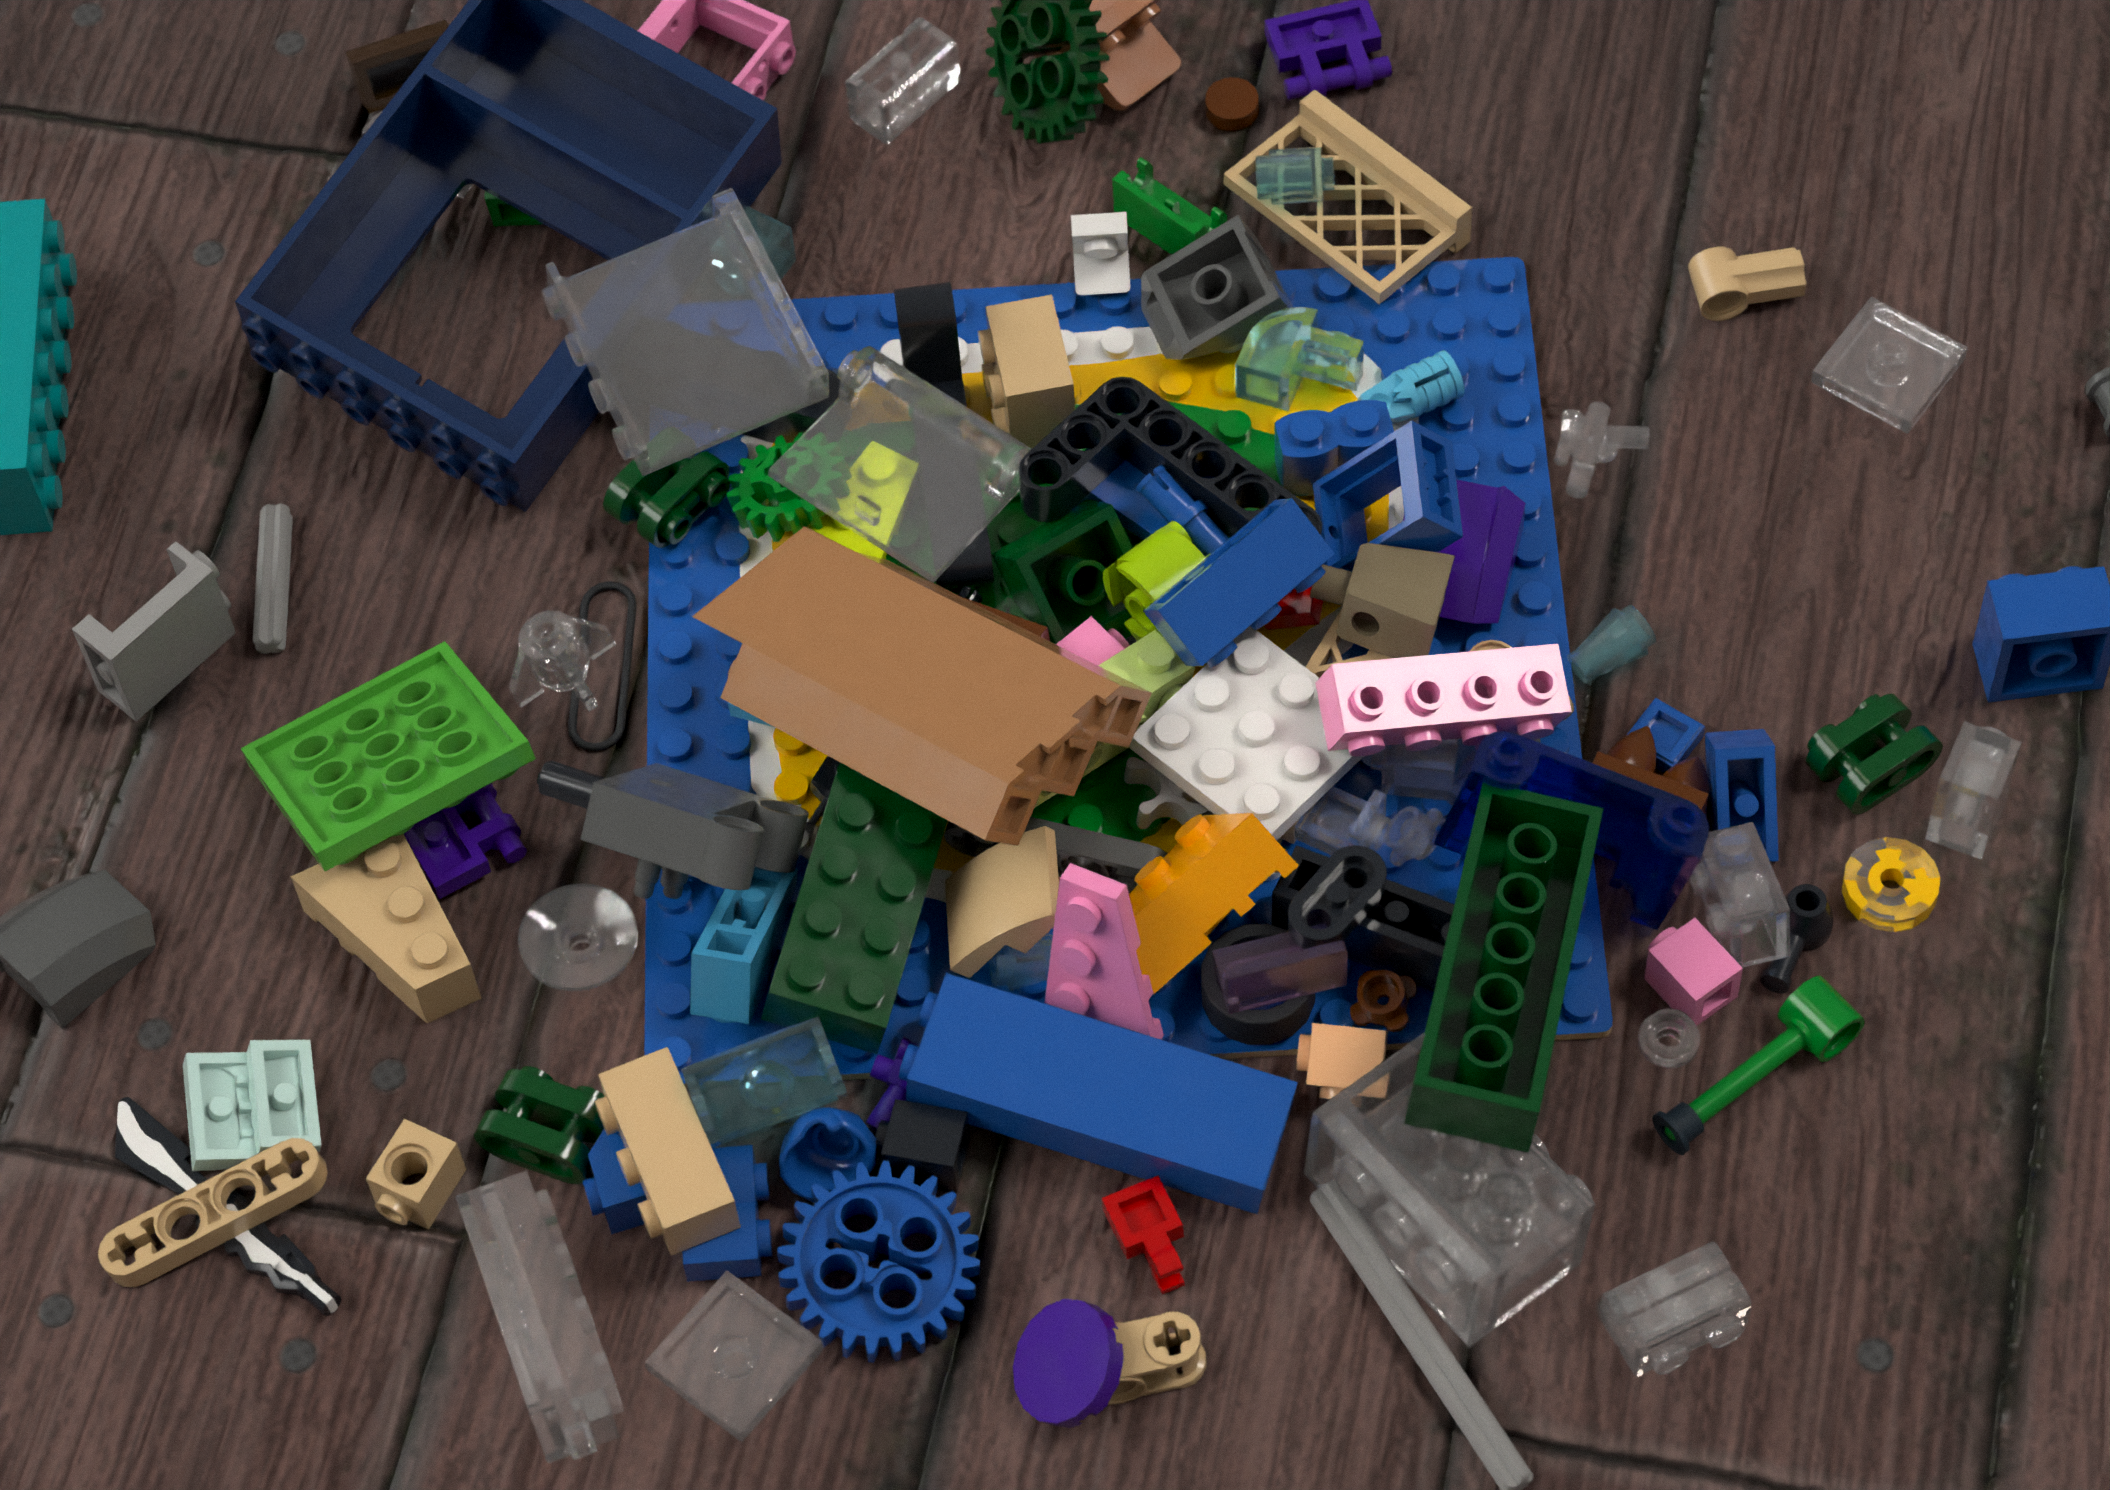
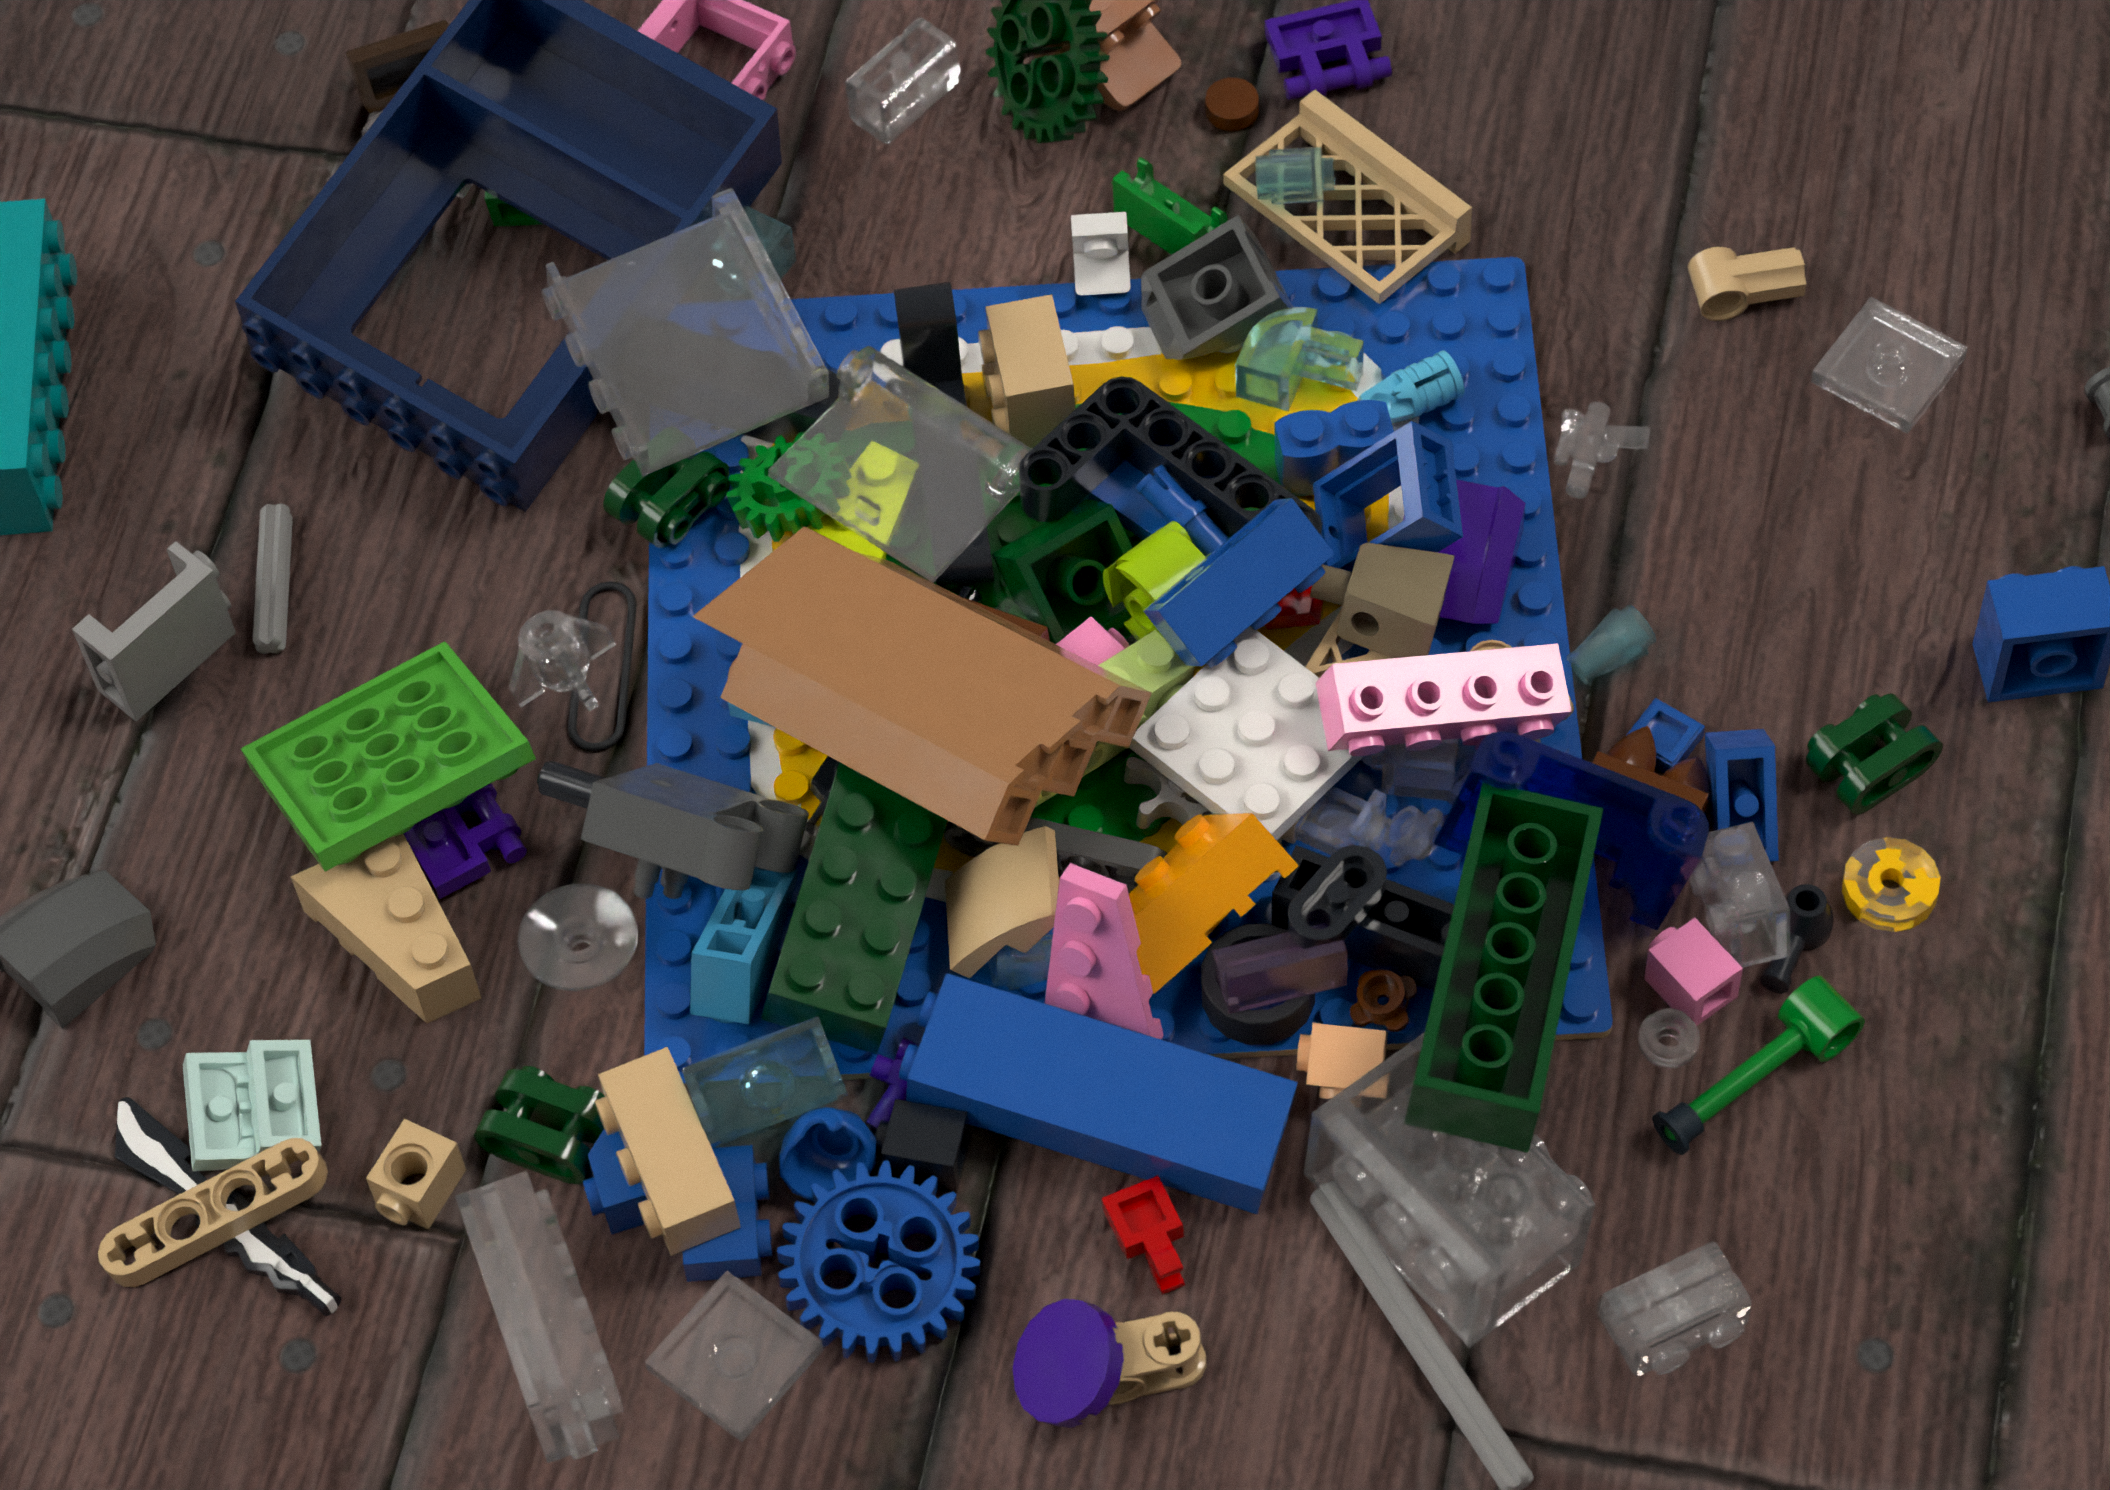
(1973, 789): clear brick -> none

